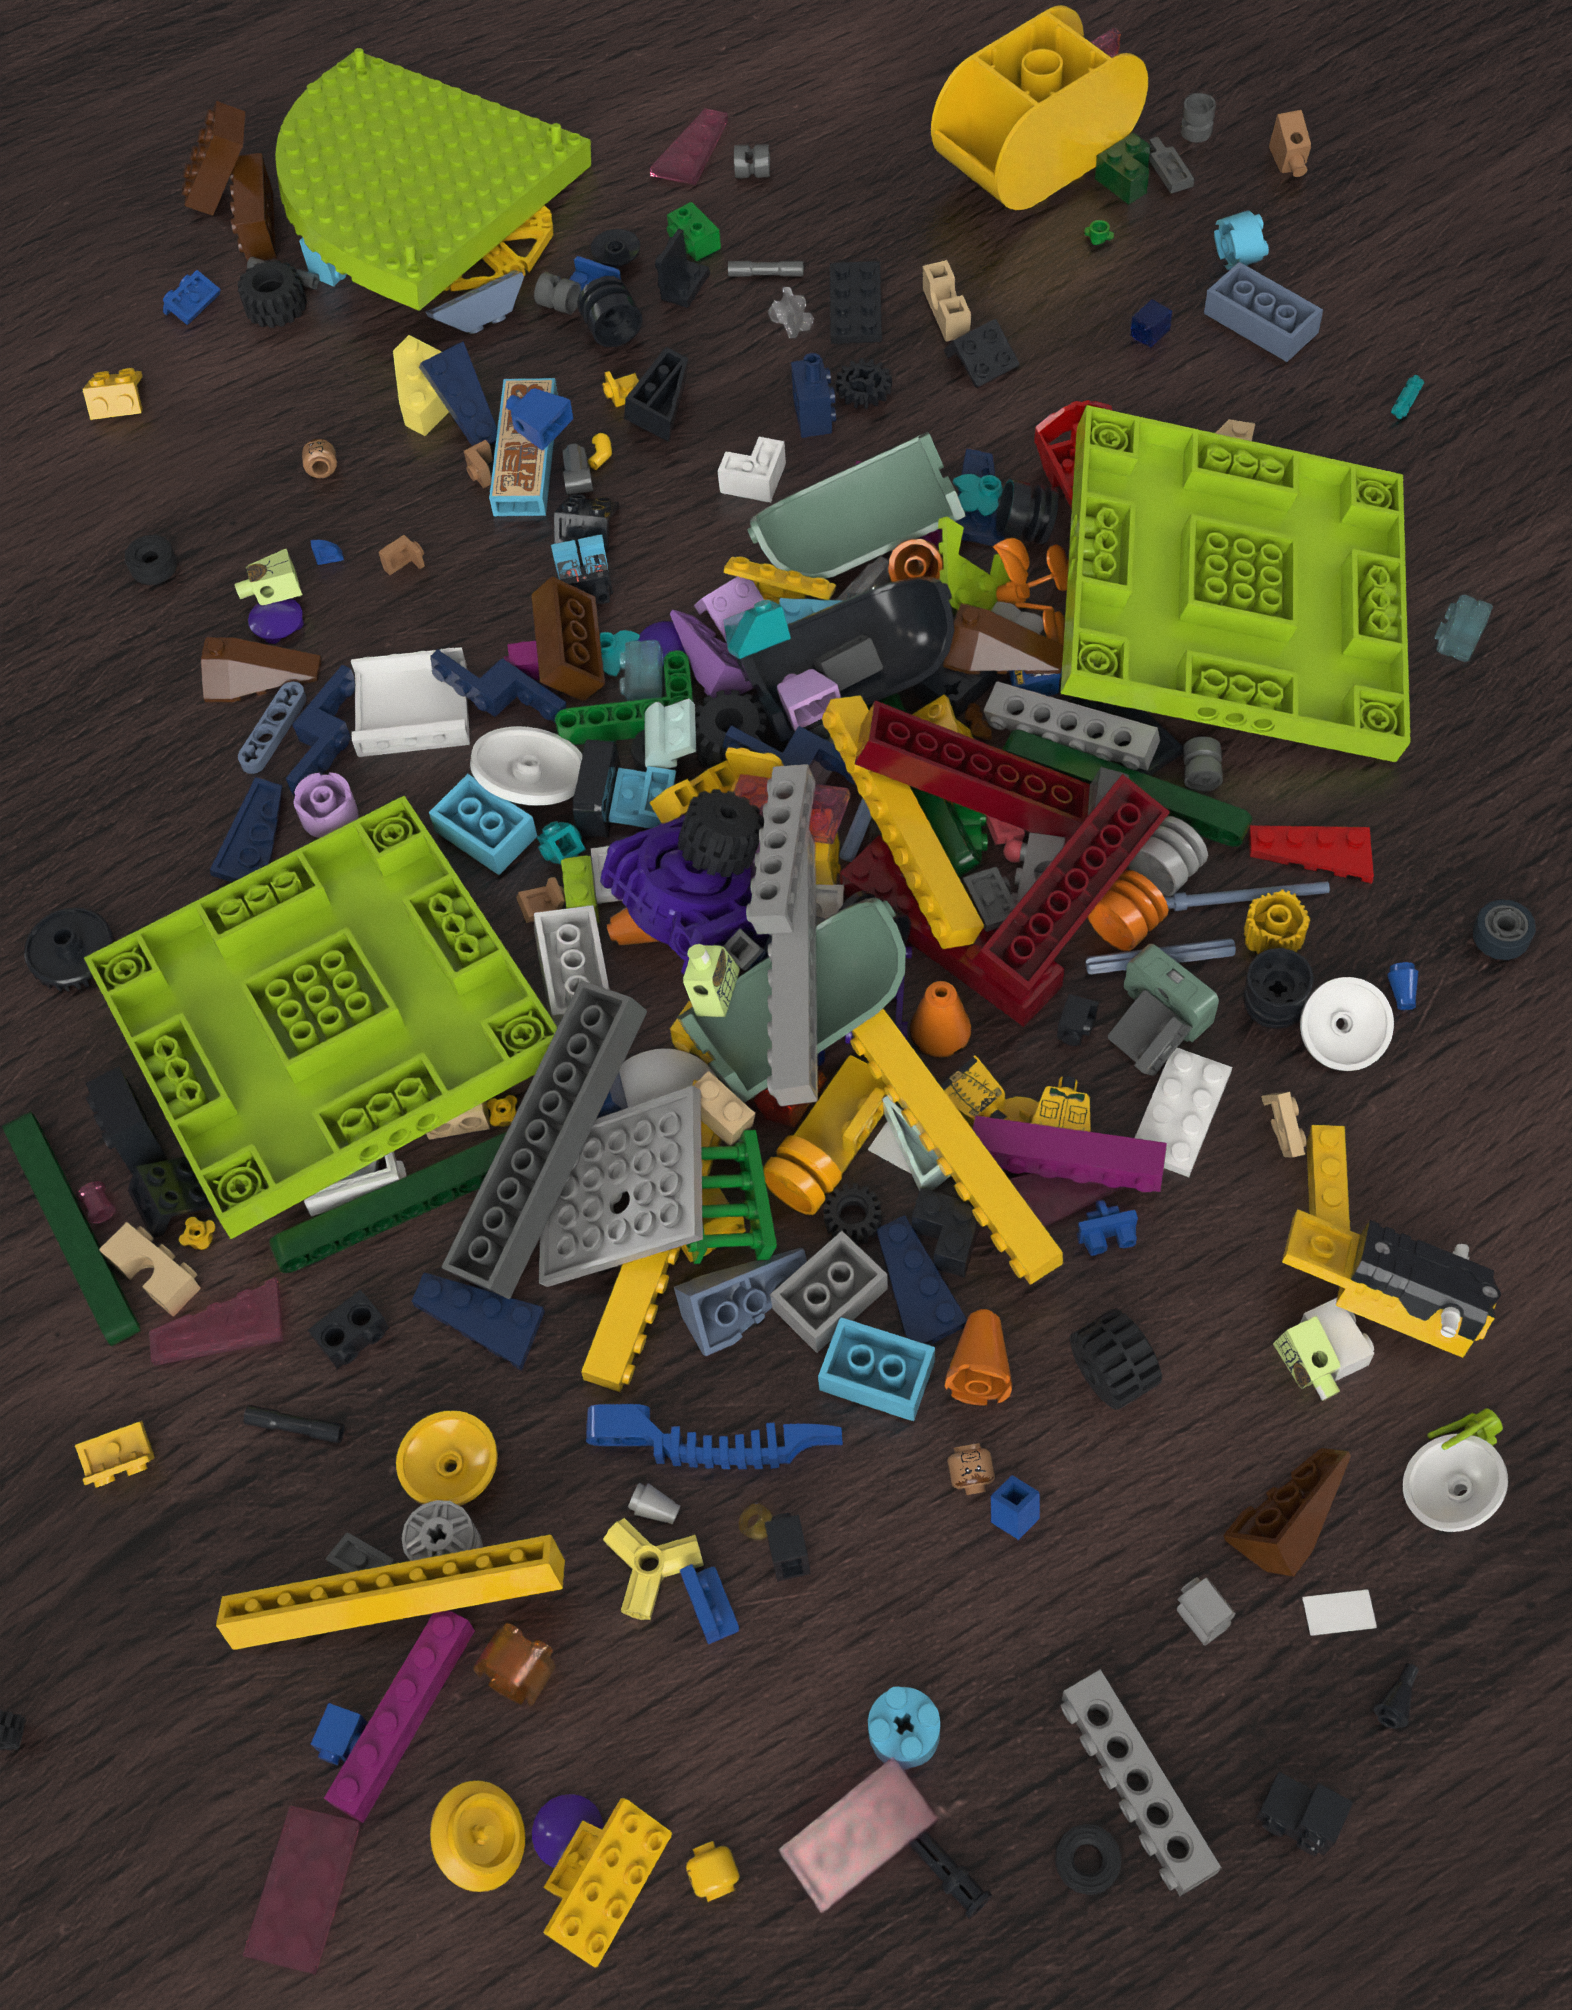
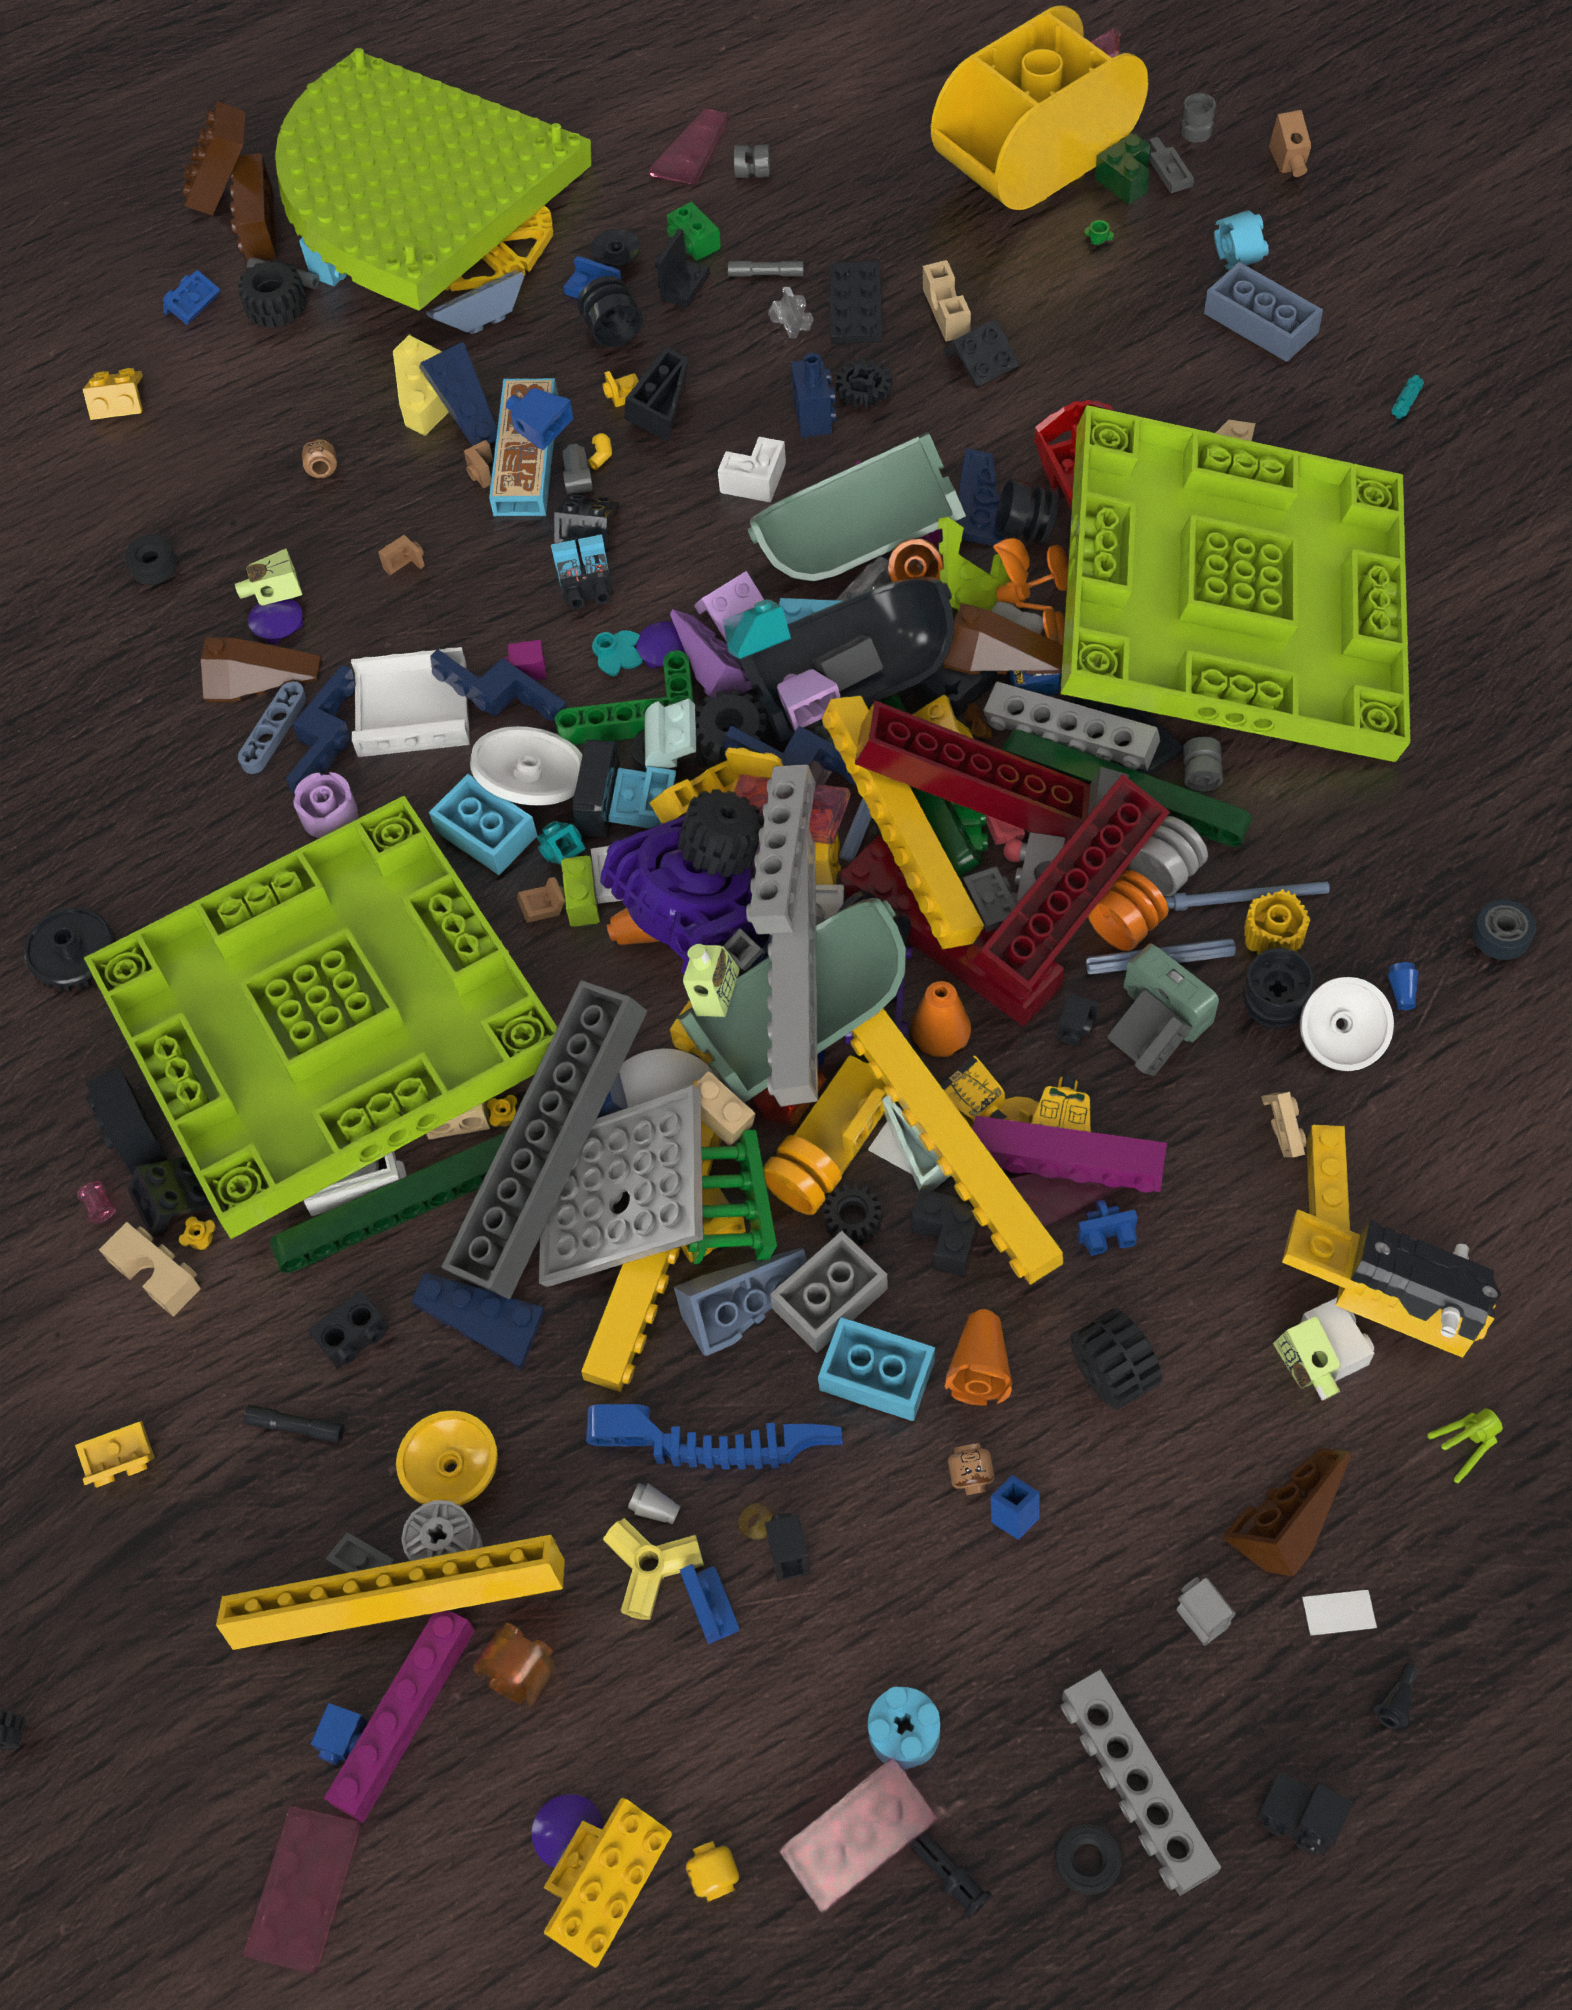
(71, 1229): dark green beam -> none
(236, 1324): clear pink wing -> none
(252, 833): dark blue wing -> none
(326, 552): blue tile -> none
(477, 1836): yellow piece -> none
(557, 293): dark grey wheel -> none
(567, 639): reddish brown brick -> none
(567, 954): white brick -> none
(642, 670): clear light blue brick -> none
(778, 583): yellow bracket -> none
(921, 1295): dark blue wing -> none
(979, 493): teal plate -> none
(1151, 323): clear blue brick -> none
(1184, 1107): white plate -> none
(1328, 848): red wing -> none
(1438, 1476): white dish -> none
(1464, 627): clear light blue brick -> none

